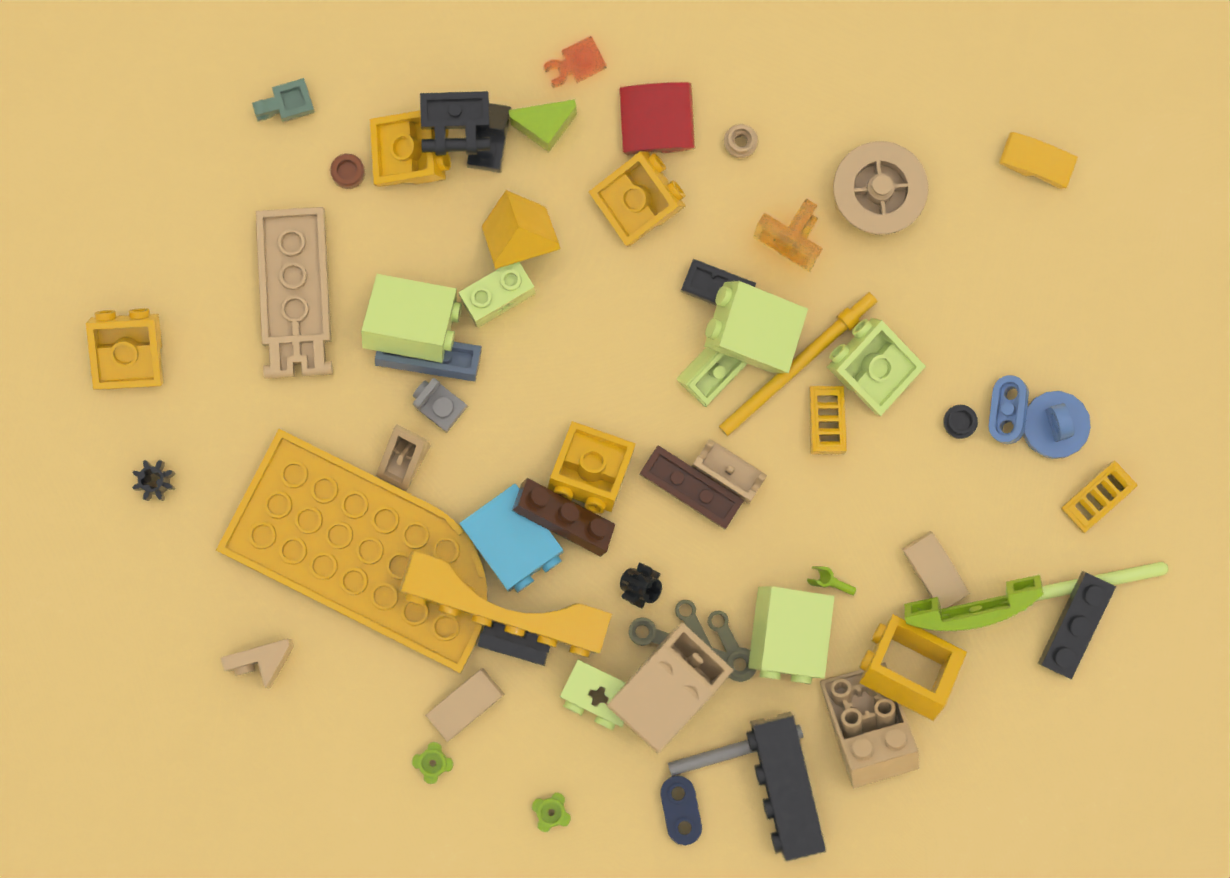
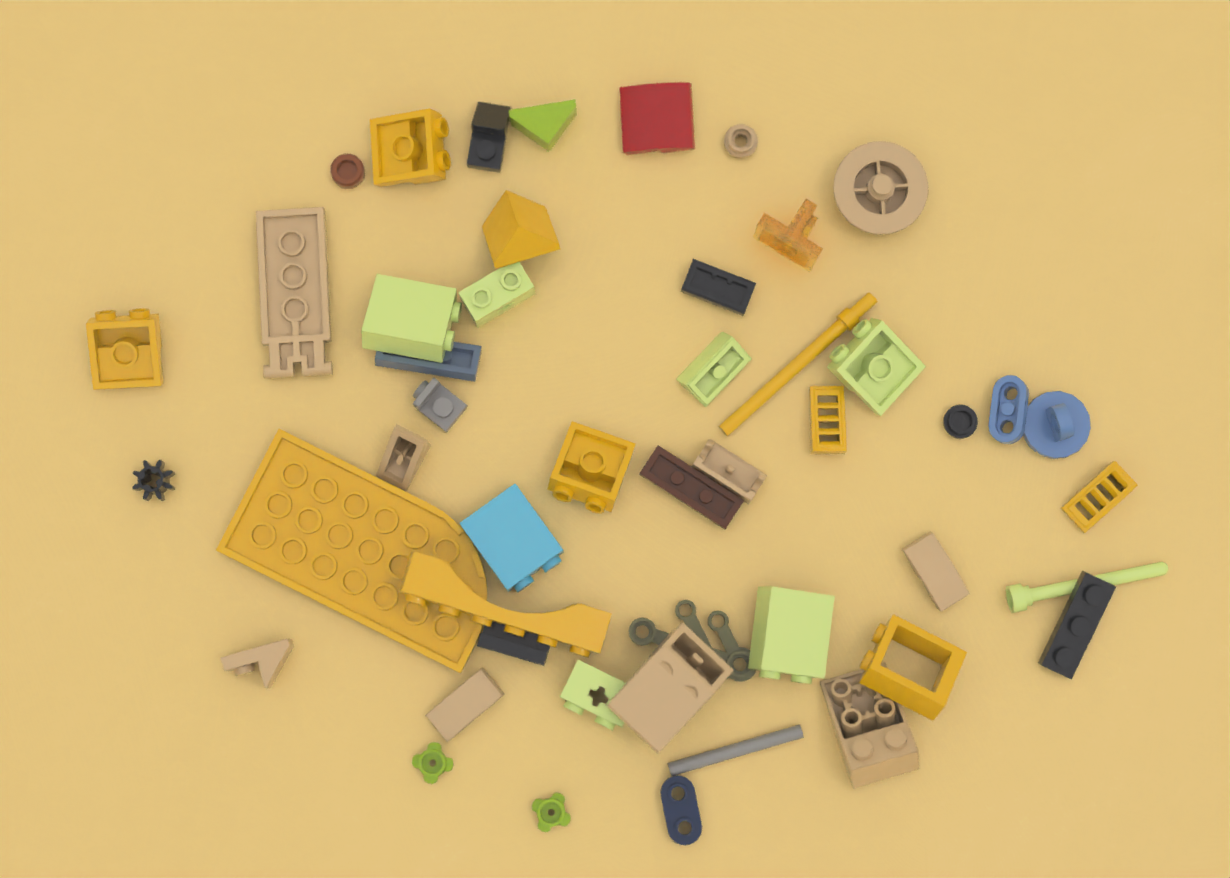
(290, 100): sand green plate -> none
(455, 111): black plate -> none
(563, 517): reddish brown plate -> none
(579, 60): clear orange plate -> none
(638, 197): yellow plate -> none
(640, 585): black gear -> none
(755, 327): yellowish green brick -> none
(787, 787): black brick -> none
(828, 579): lime hand -> none
(929, 615): lime slope -> none
(1038, 159): yellow slope -> none

